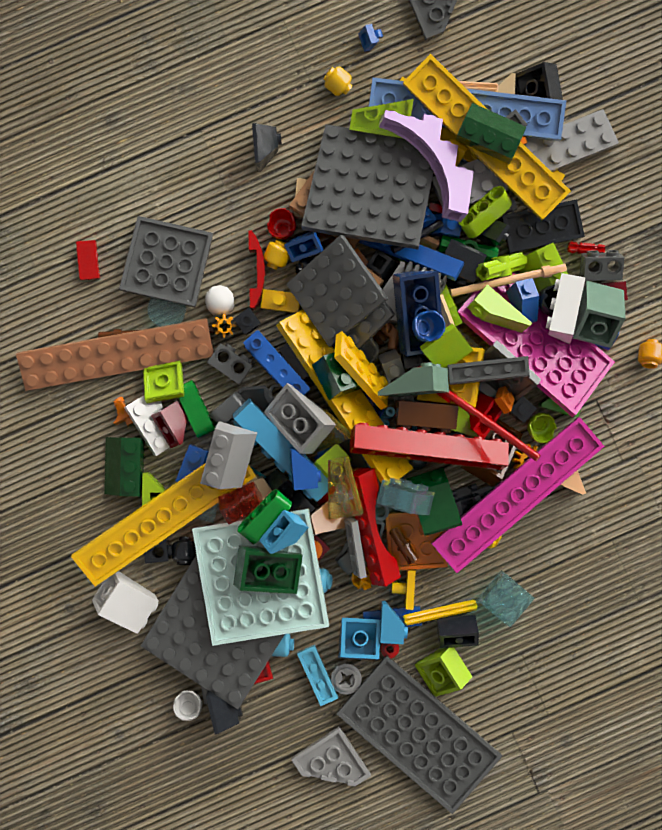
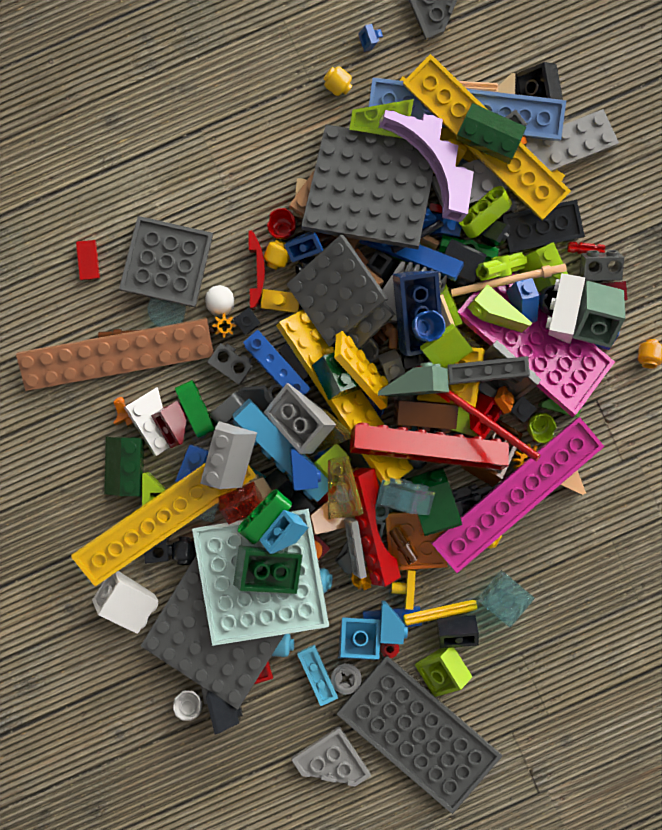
(163, 382): lime tile -> none
(265, 144): black slope -> none
(388, 413): medium azure arm -> none

